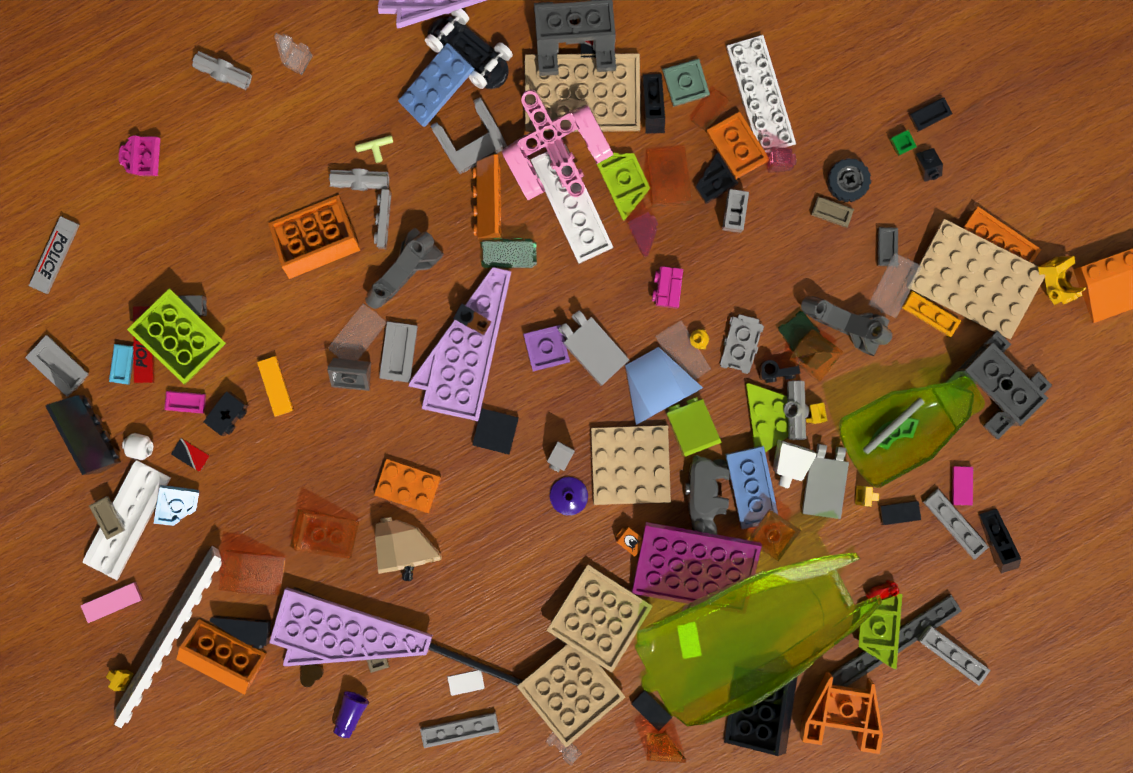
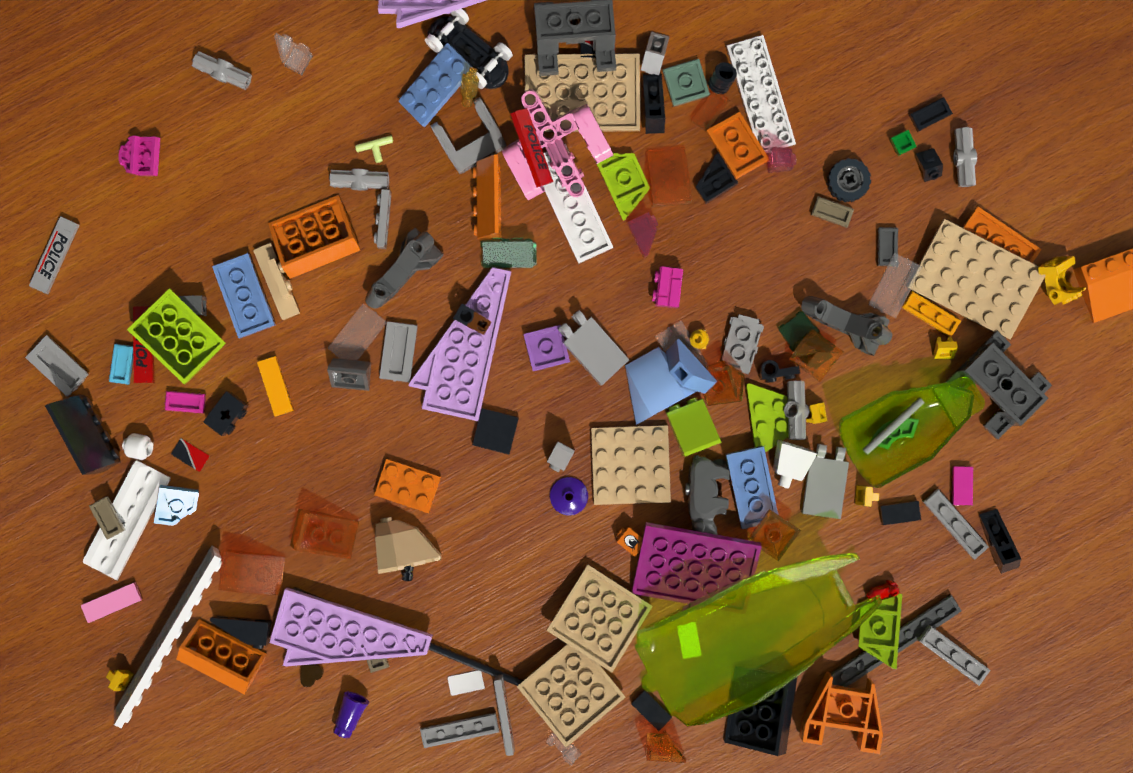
(243, 295): none -> medium blue plate
(276, 281): none -> tan bracket
(469, 87): none -> clear yellow hinge
(504, 715): none -> light grey tile
(531, 147): none -> red tile
(655, 53): none -> light grey slope
(688, 369): none -> medium blue slope
(722, 78): none -> black piece
(729, 384): none -> clear orange slope
(735, 211): light grey brick -> none
(945, 350): none -> yellow tile
(965, 157): none -> light grey piece

